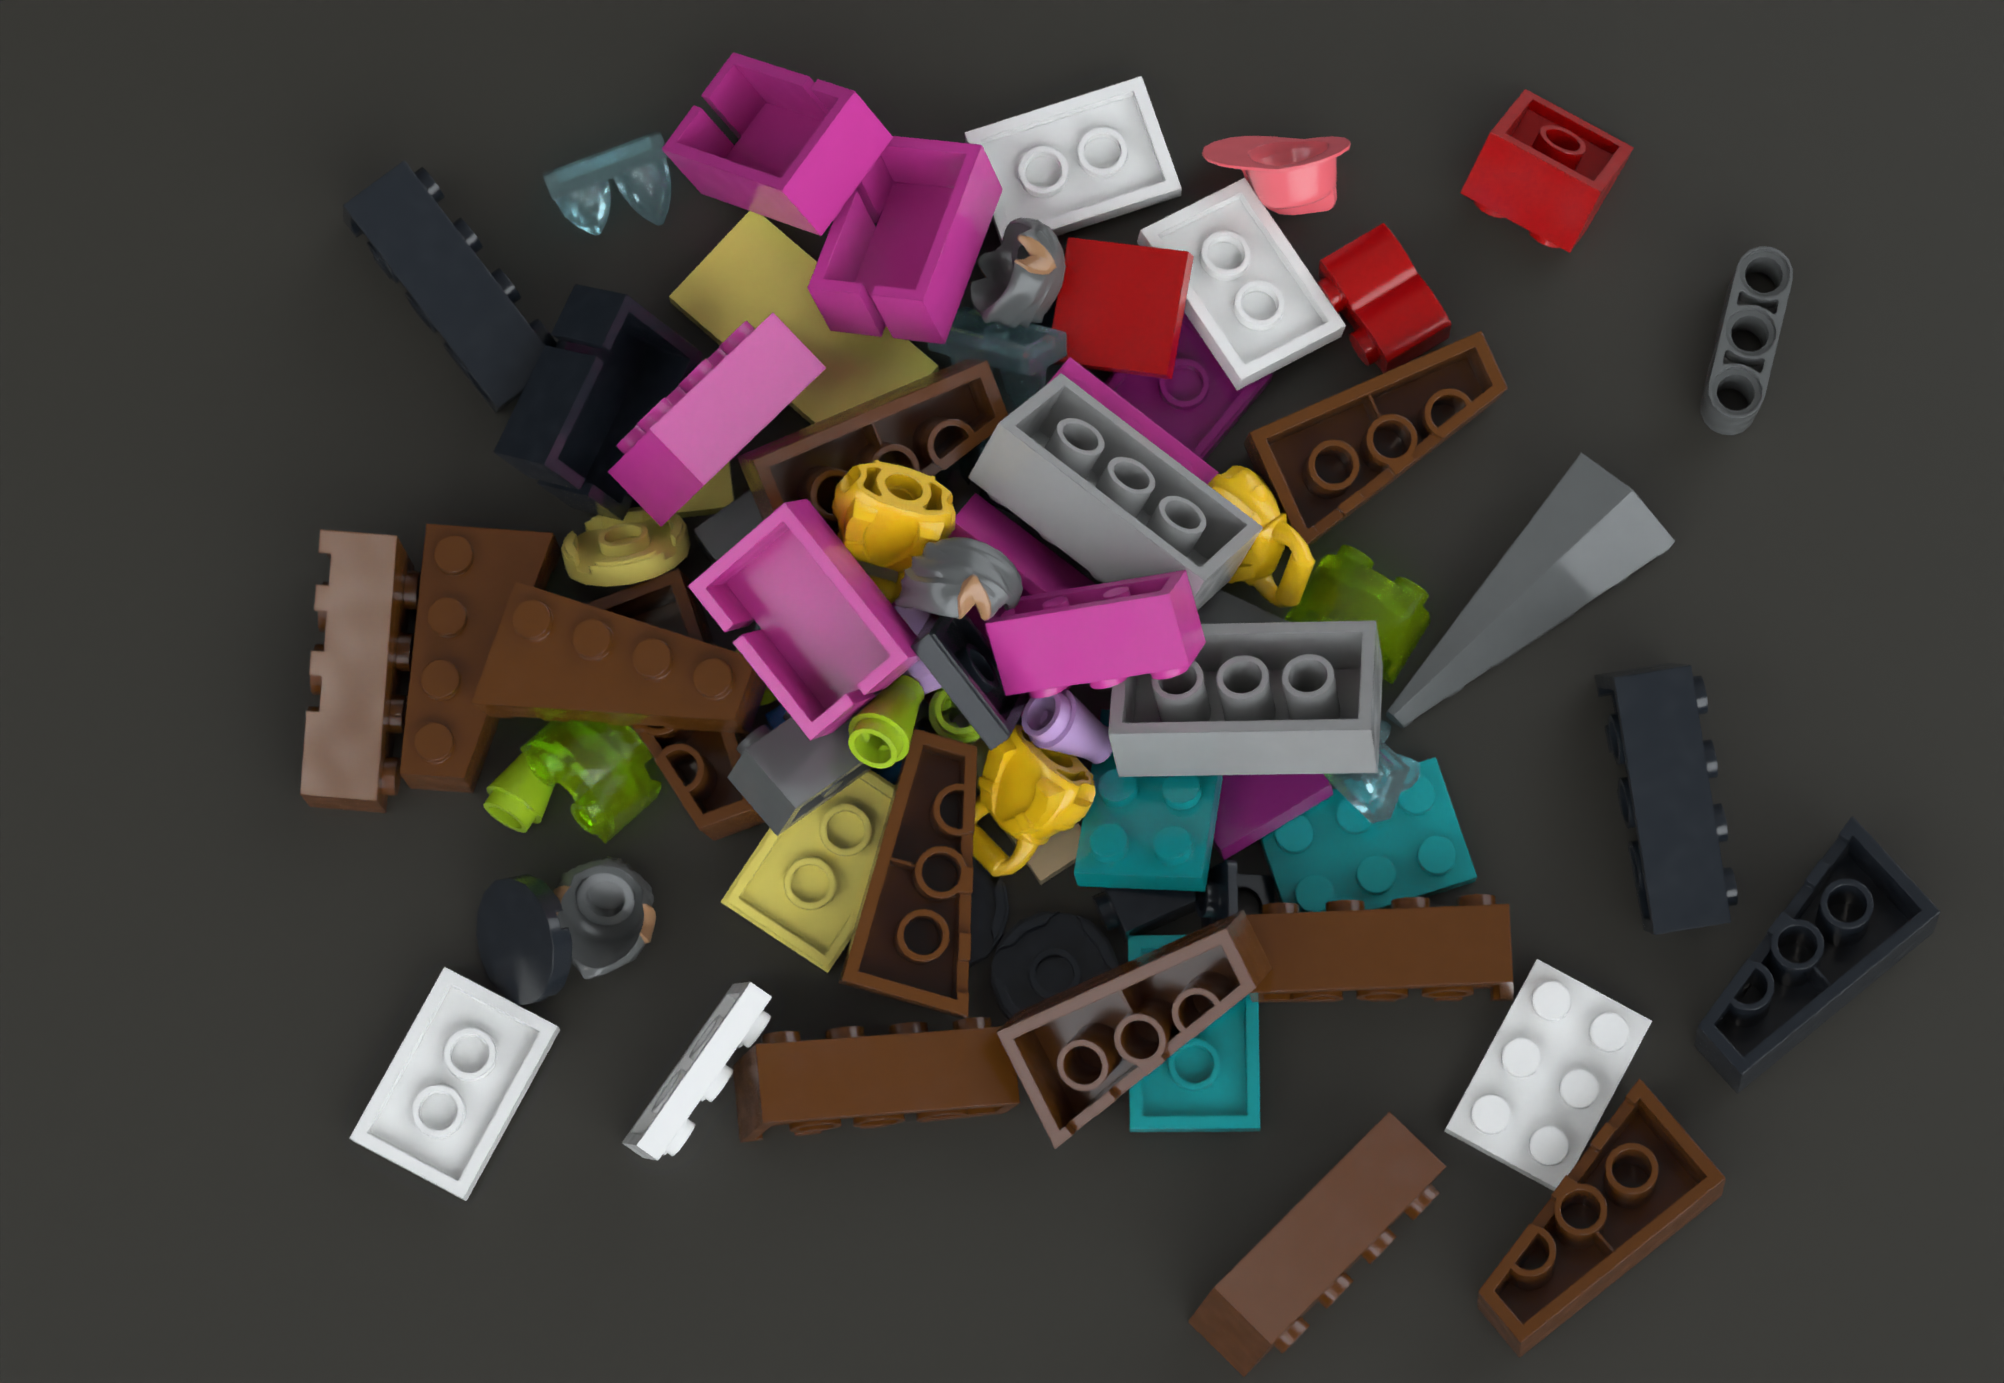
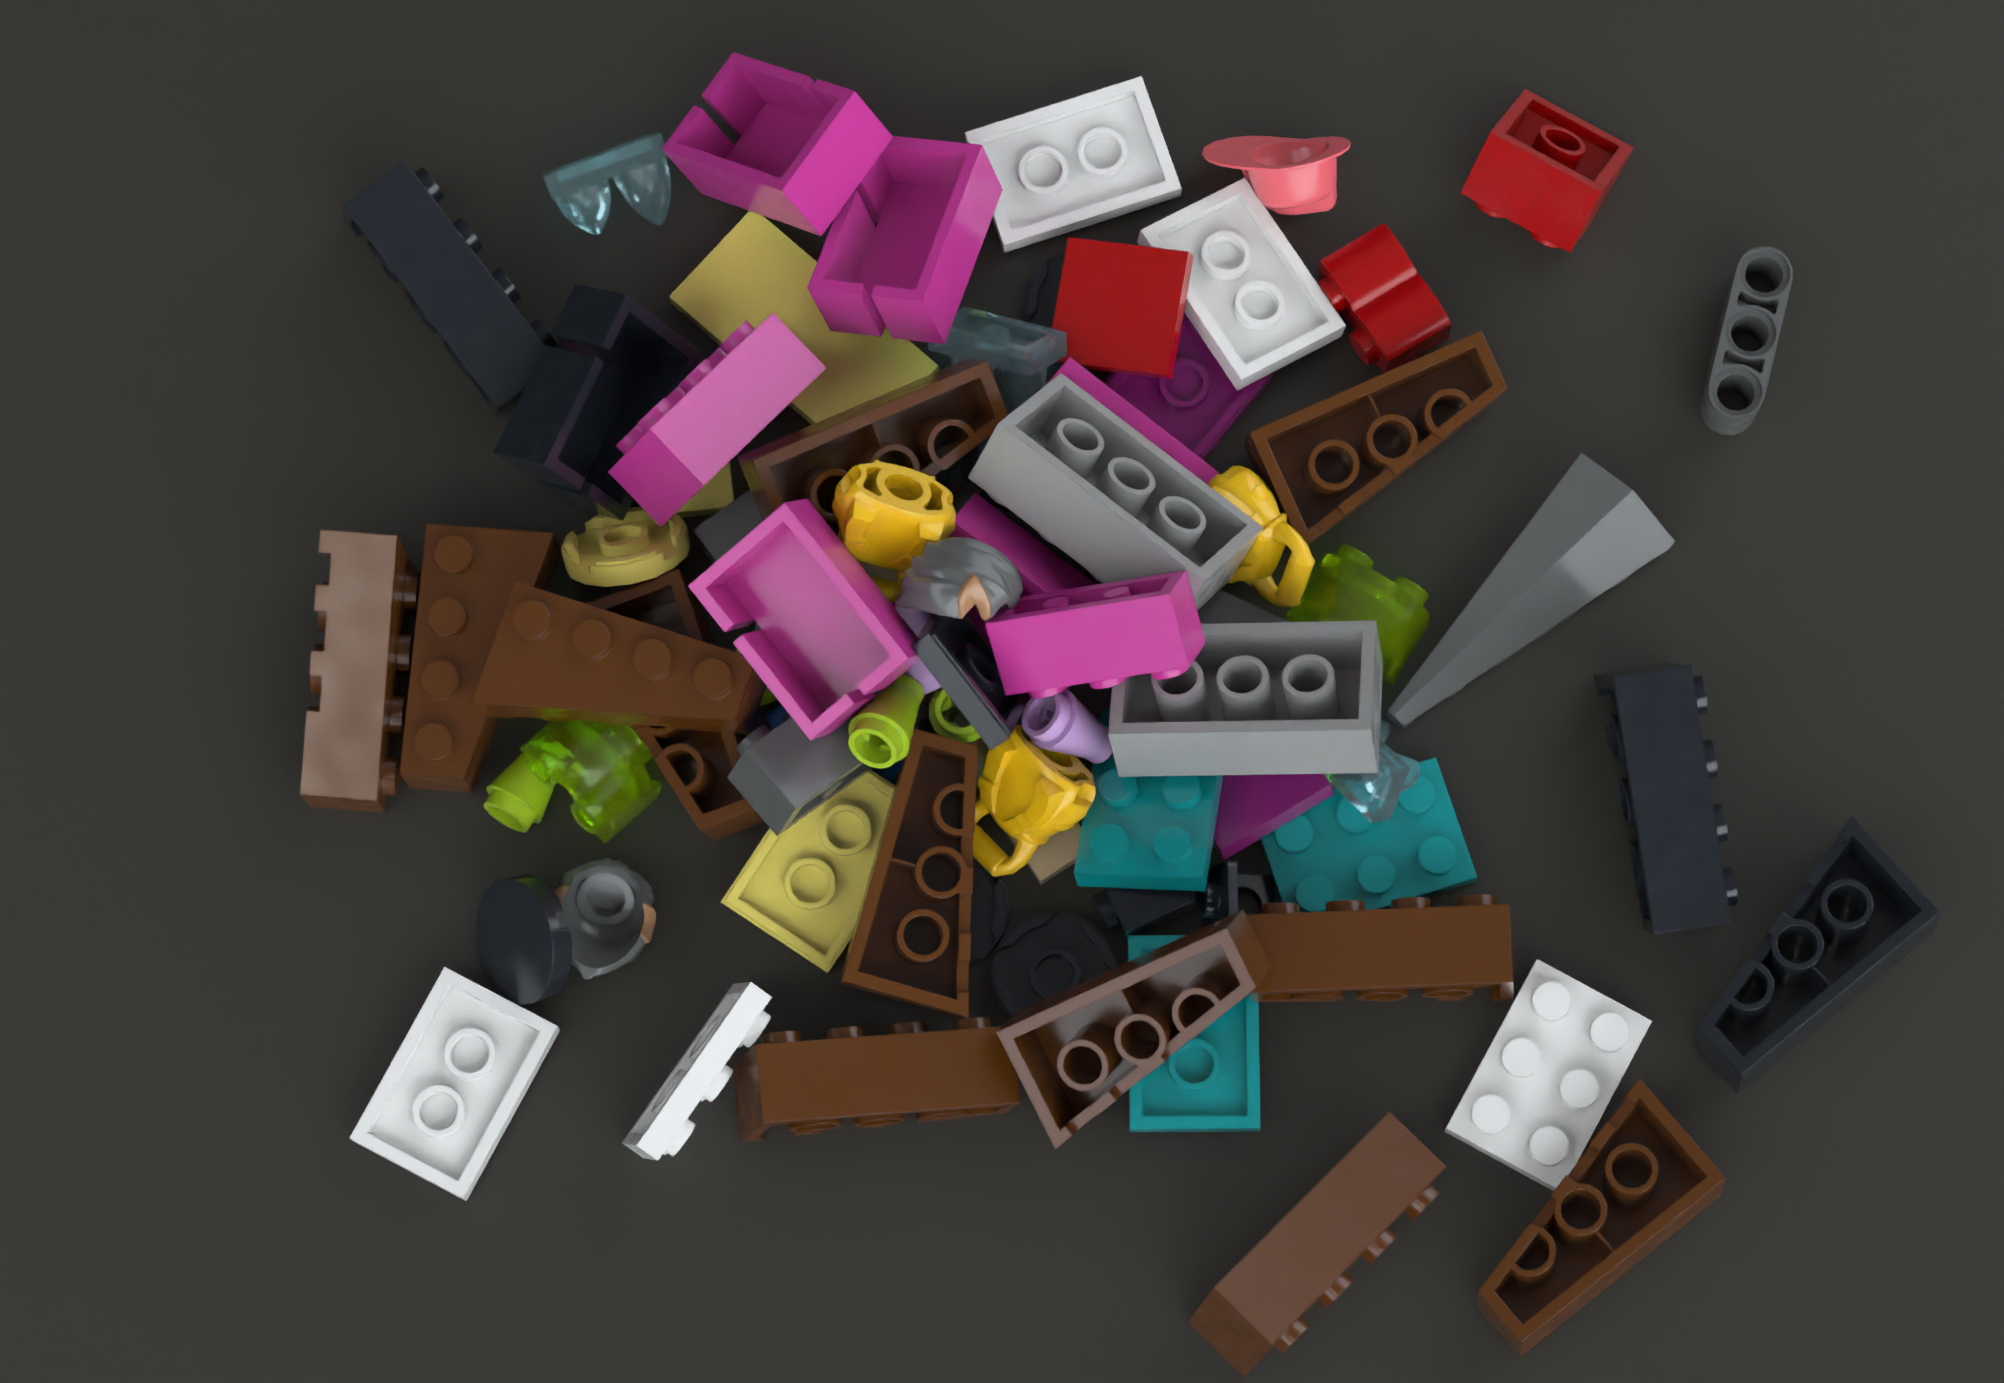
(1020, 275): dark grey hair -> none

